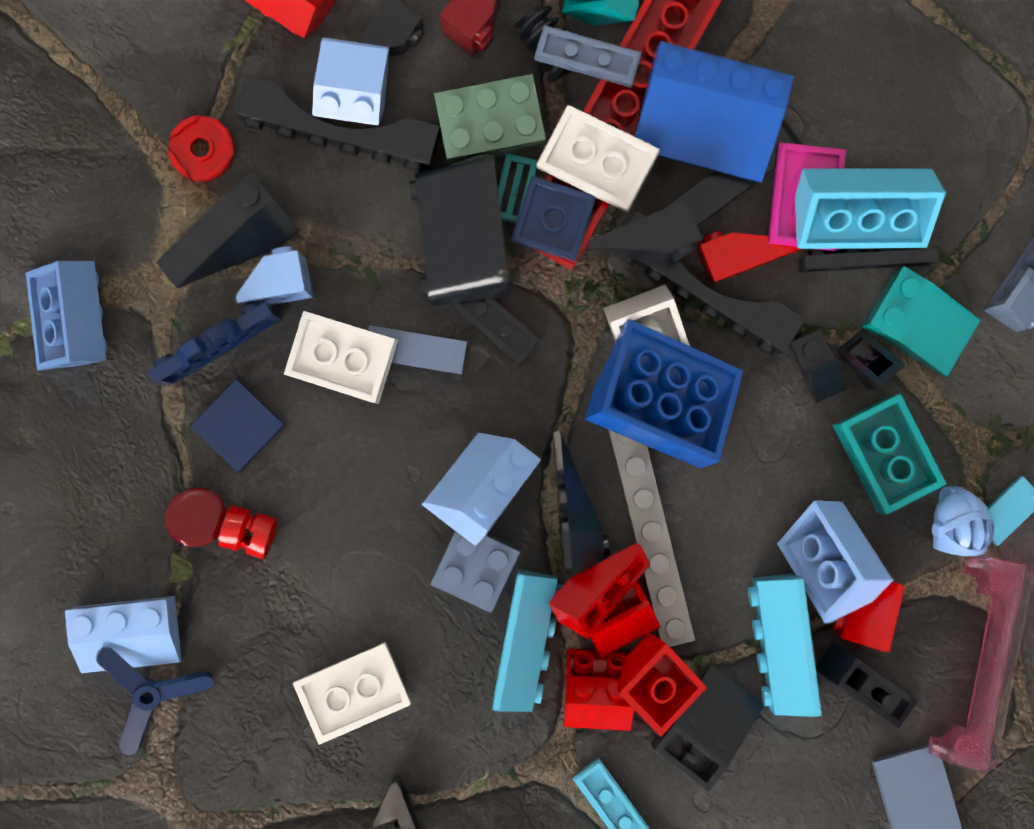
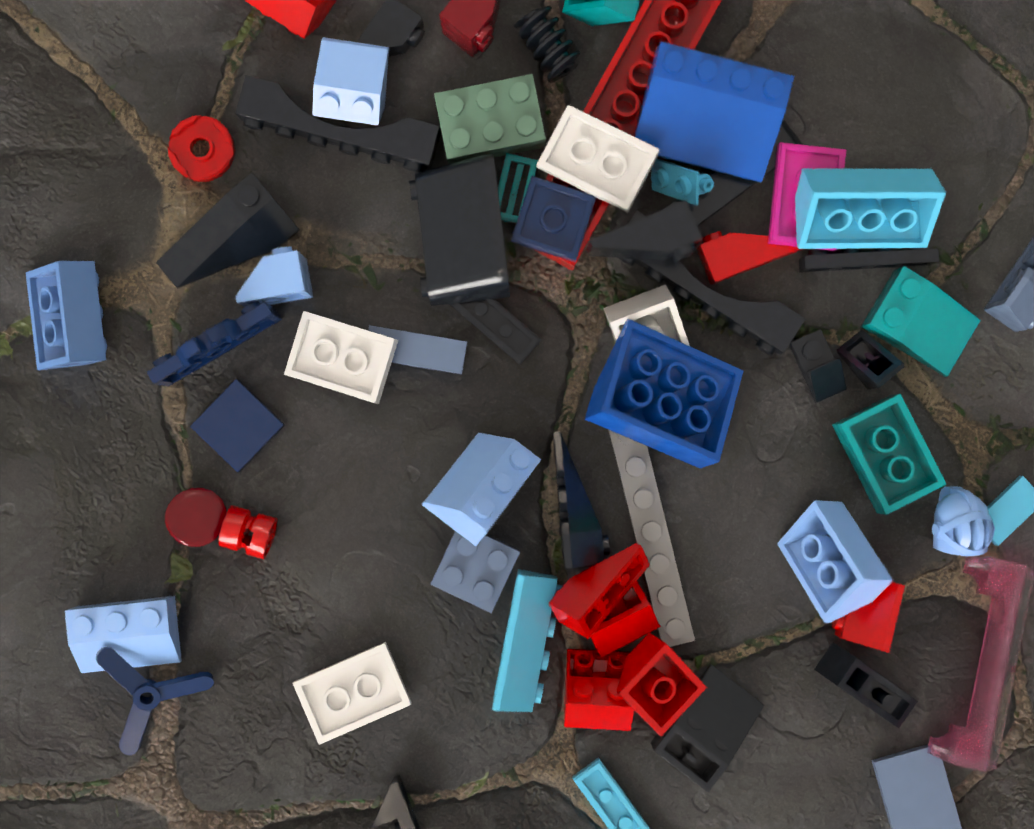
(587, 56): sand blue tile -> none
(679, 181): none -> medium azure hinge
(785, 645): medium azure slope -> none

